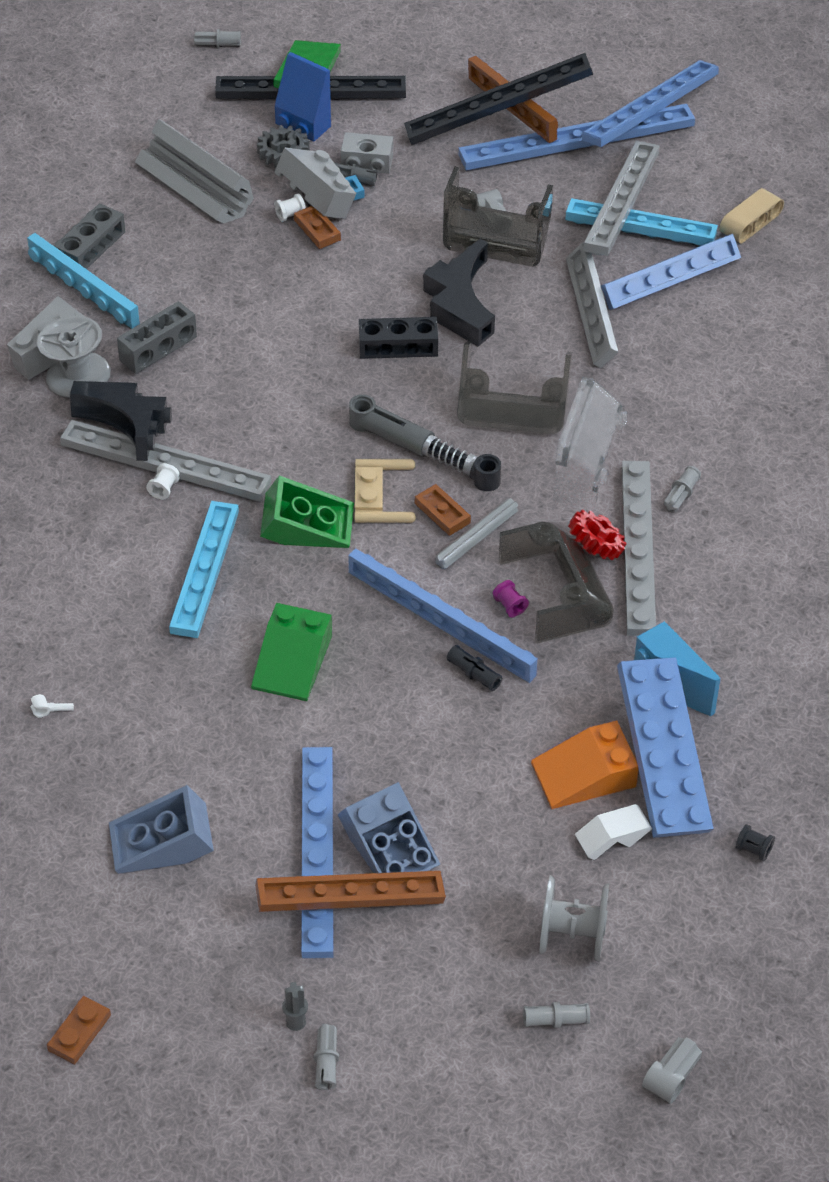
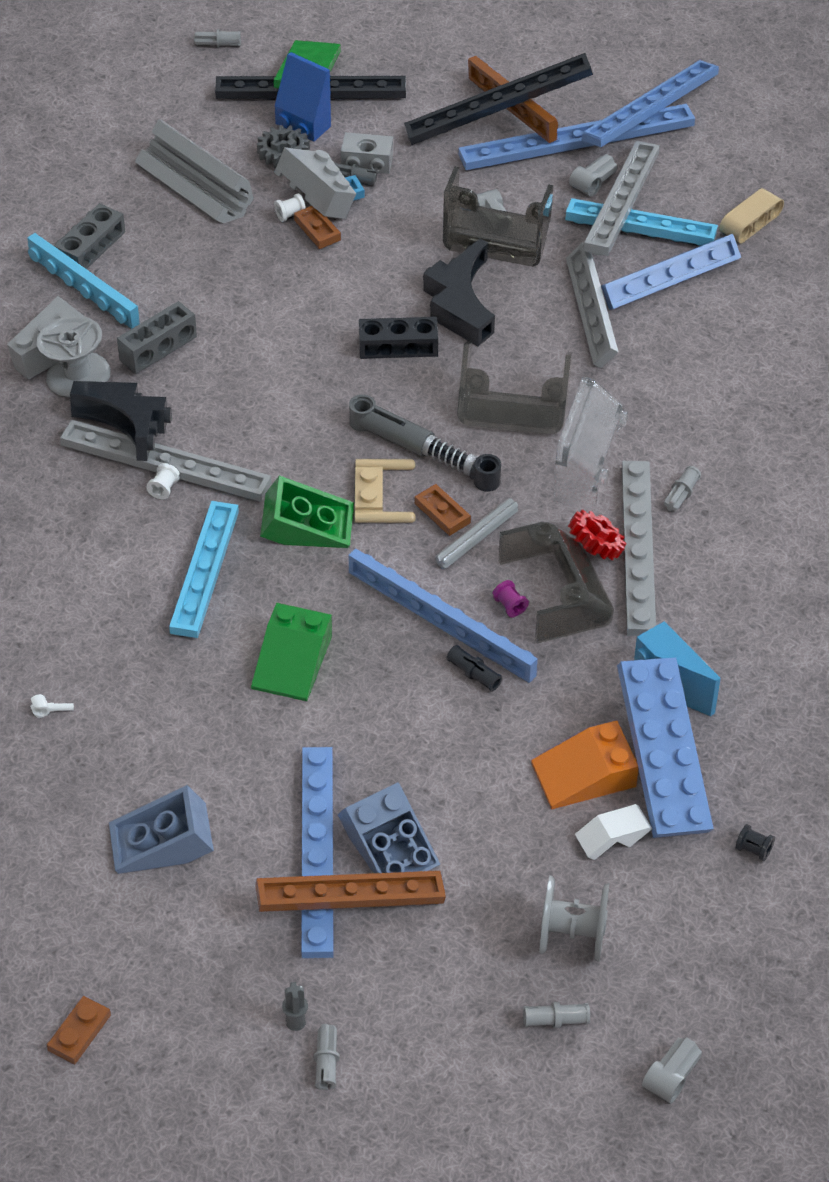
(589, 179): none -> light grey piece

